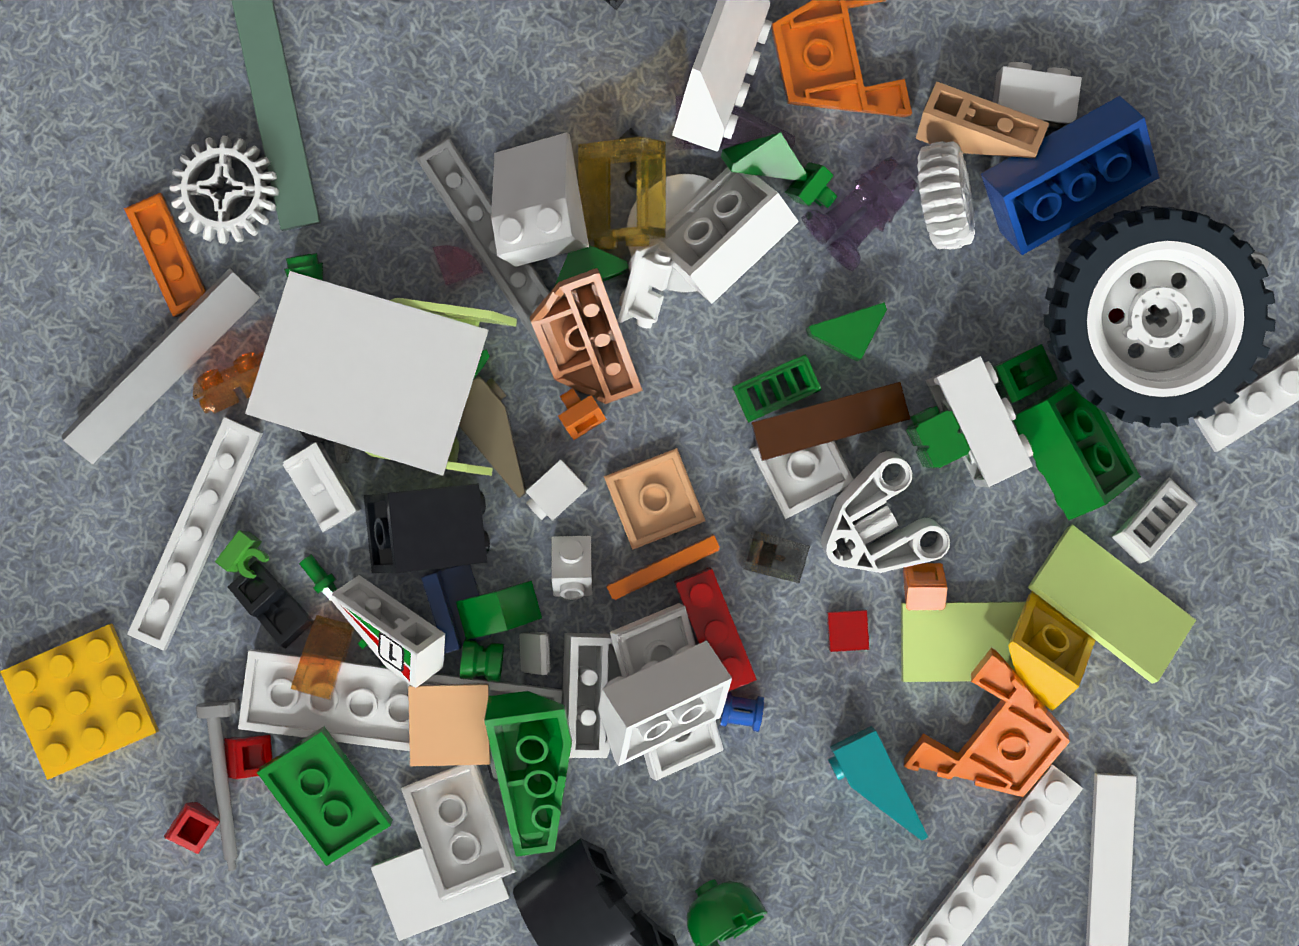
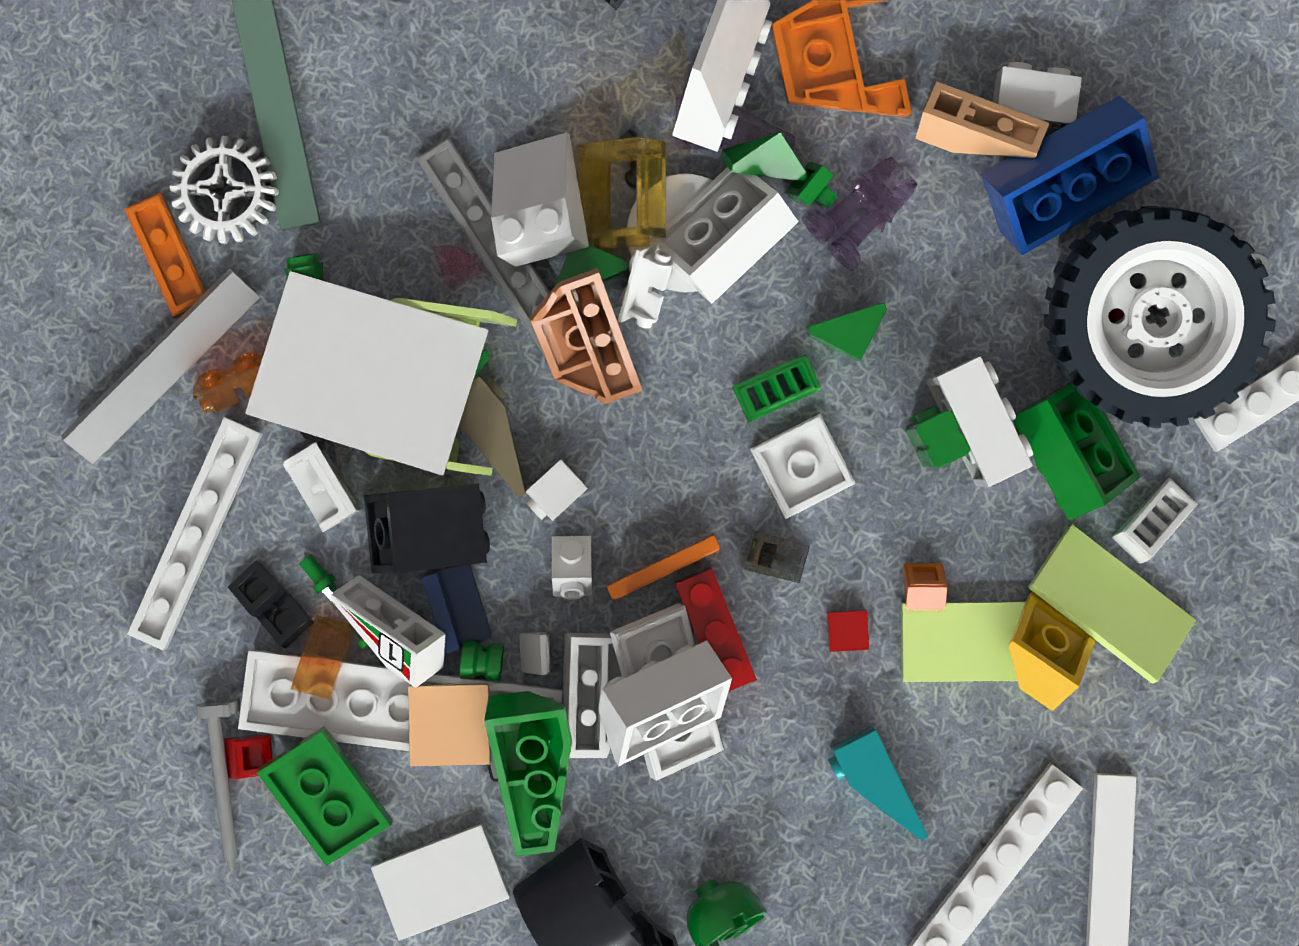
(79, 701): yellow plate -> none
(192, 827): red slope -> none
(238, 553): bright green tile -> none
(458, 830): white tile -> none
(498, 610): green slope -> none
(581, 415): orange tile -> none
(654, 498): light nougat tile -> none
(751, 719): blue bush -> none
(830, 421): reddish brown slope -> none
(892, 551): white connector -> none
(946, 195): white gear -> none
(1011, 743): orange wing -> none
(1024, 374): green slope -> none

